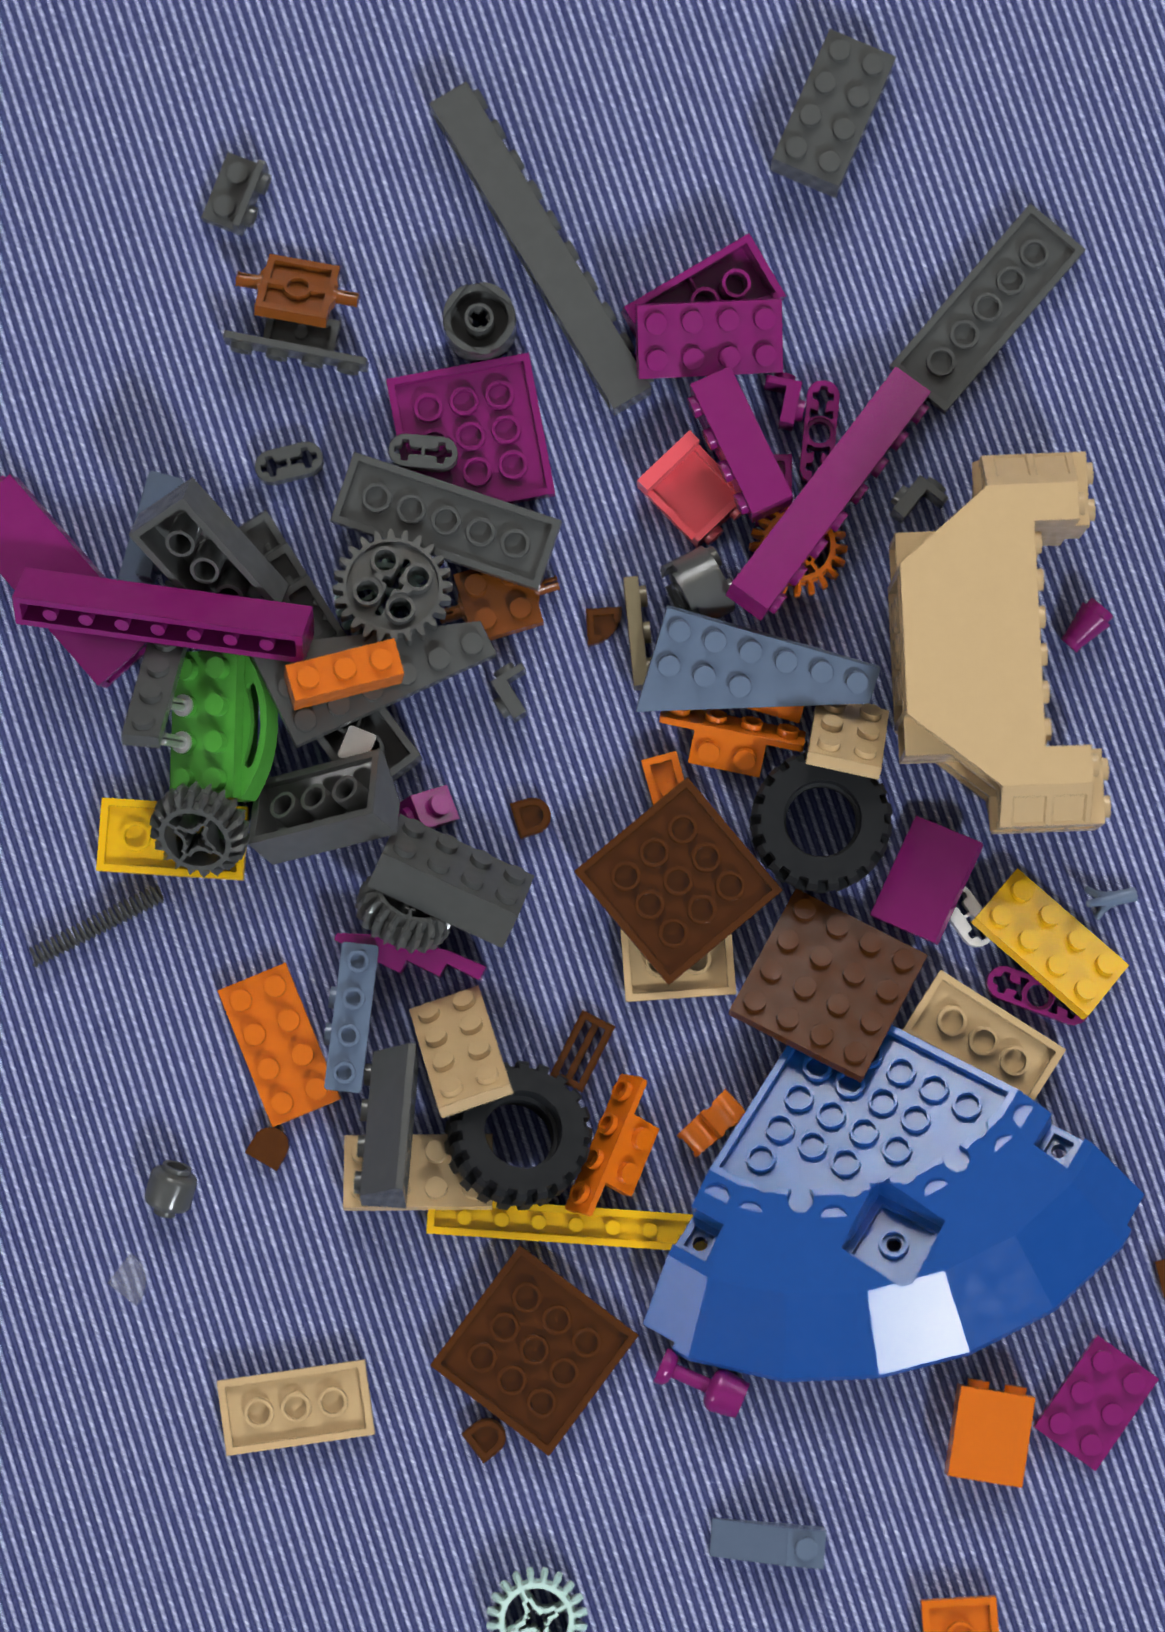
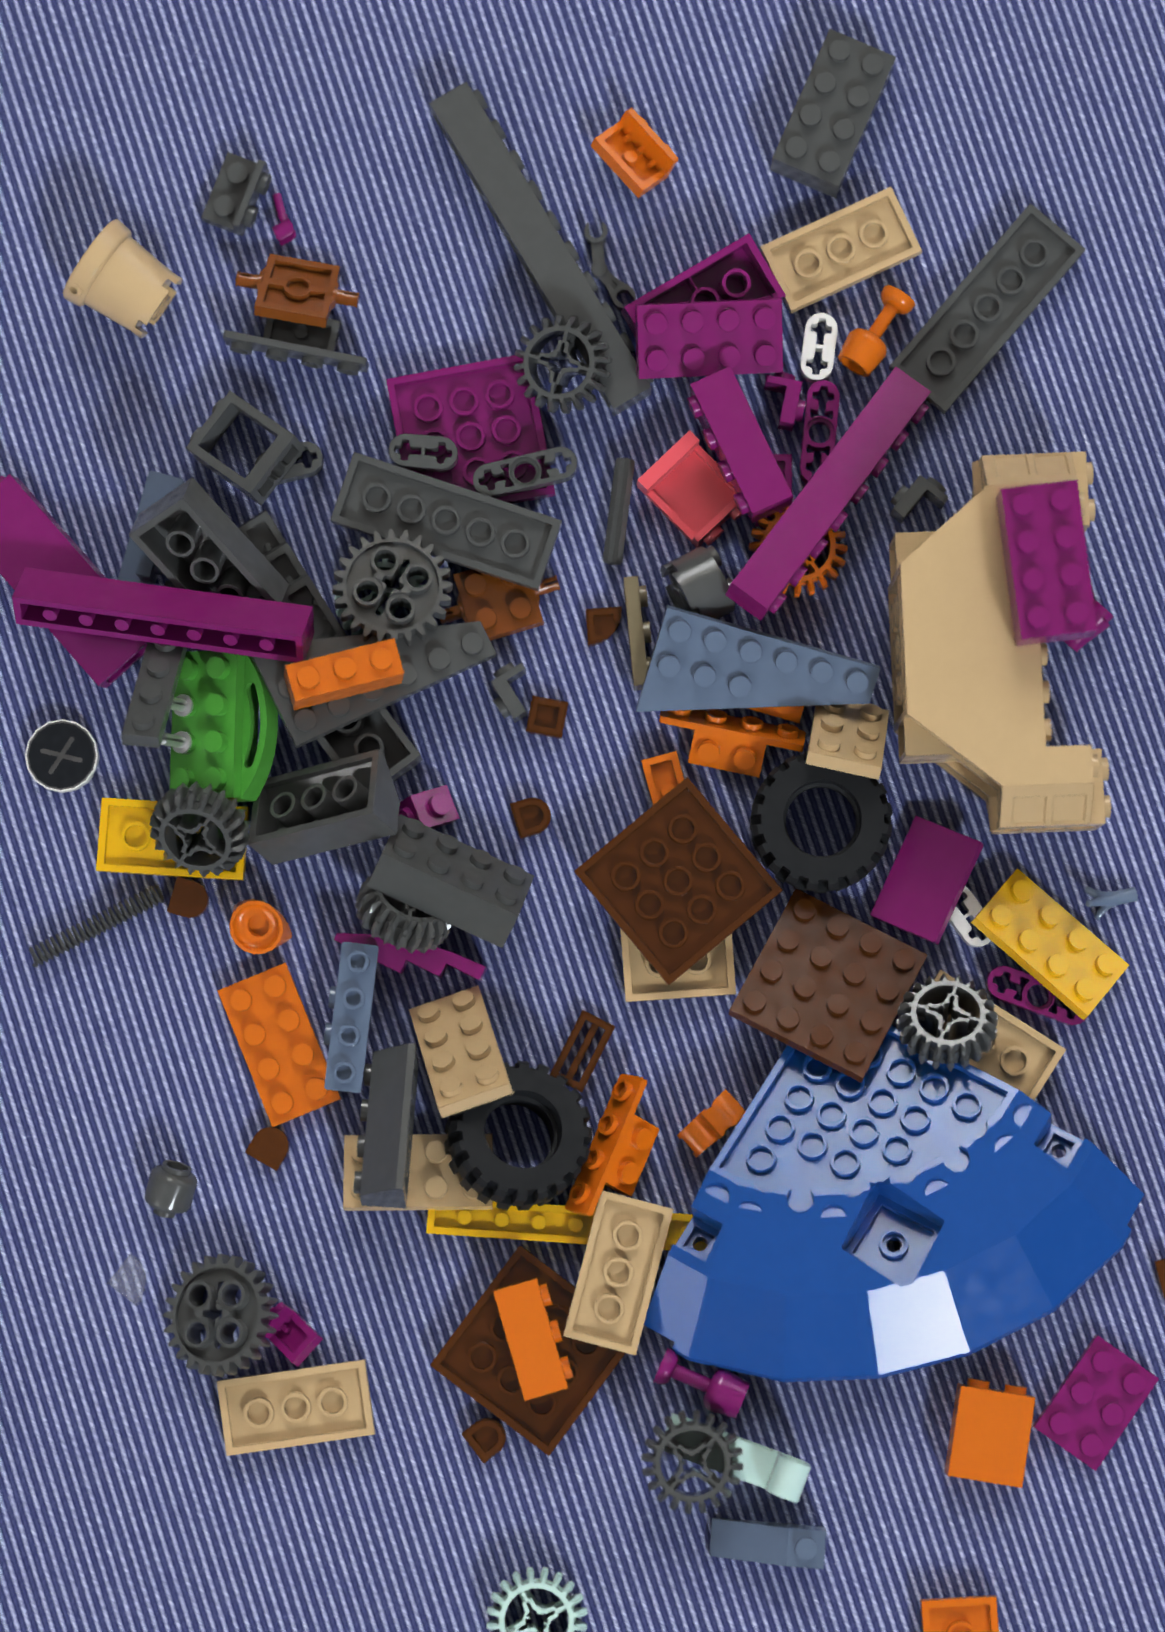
(62, 756): none -> black tile
(121, 280): none -> tan piece
(188, 899): none -> reddish brown tile
(249, 1315): none -> dark grey gear
(258, 927): none -> orange piece
(269, 468): none -> dark grey window
(284, 230): none -> magenta hand
(293, 1334): none -> magenta bracket
(356, 742): white sticker -> none
(476, 303): dark grey brick -> none
(533, 1338): none -> orange brick
(534, 356): none -> dark grey gear
(547, 717): none -> reddish brown tile
(553, 474): none -> dark grey beam
(599, 268): none -> dark grey piece
(618, 511): none -> dark grey axle
(618, 1272): none -> tan plate
(635, 153): none -> orange bracket
(716, 1483): none -> dark grey gear
(762, 1465): none -> light aqua beam
(810, 347): none -> white beam
(841, 249): none -> tan plate
(865, 348): none -> orange piece
(964, 1036): none -> dark grey gear
(1046, 563): none -> magenta brick

